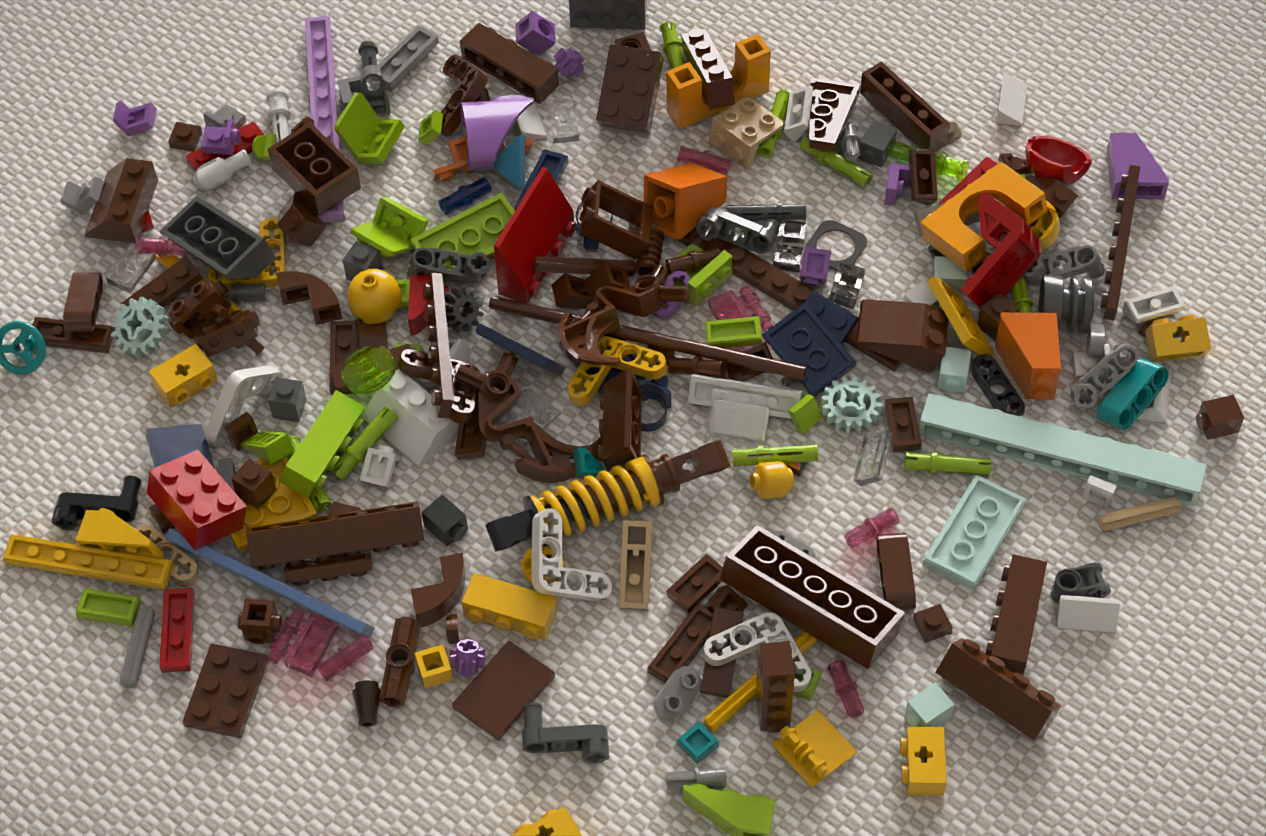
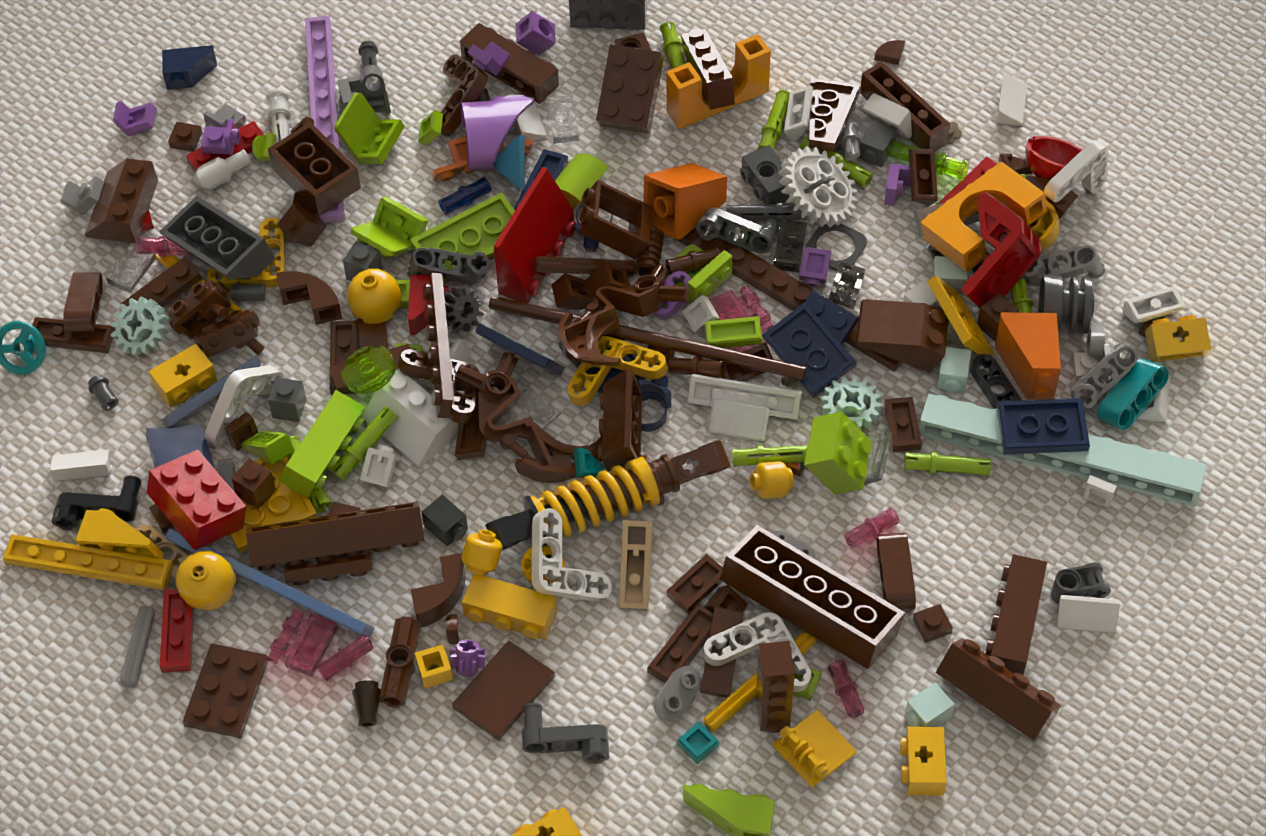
(80, 465): none -> white slope
(100, 388): none -> dark grey pin
(108, 607): lime tile -> none
(187, 65): none -> dark blue slope
(205, 396): none -> sand blue tile
(205, 580): none -> yellow cylinder
(259, 621): reddish brown brick -> none
(406, 56): light grey plate -> none
(481, 552): none -> yellow head
(491, 59): none -> medium lavender bracket
(569, 62): medium lavender gear -> none
(579, 175): none -> lime brick
(700, 312): none -> white plate
(704, 159): clear pink pin -> none
(707, 777): light grey axle -> none
(742, 129): tan bracket -> none
(762, 172): none -> dark grey brick
(805, 414): lime tile -> none
(808, 171): none -> white gear
(838, 453): none -> lime brick
(889, 113): none -> white slope
(890, 52): none -> reddish brown tile
(974, 531): light aqua tile -> none
(1043, 426): none -> dark blue tile
(1088, 167): none -> white beam
(1118, 252): reddish brown plate -> none
(1129, 149): medium lavender slope -> none
(1139, 513): tan axle -> none
(1220, 417): reddish brown brick -> none

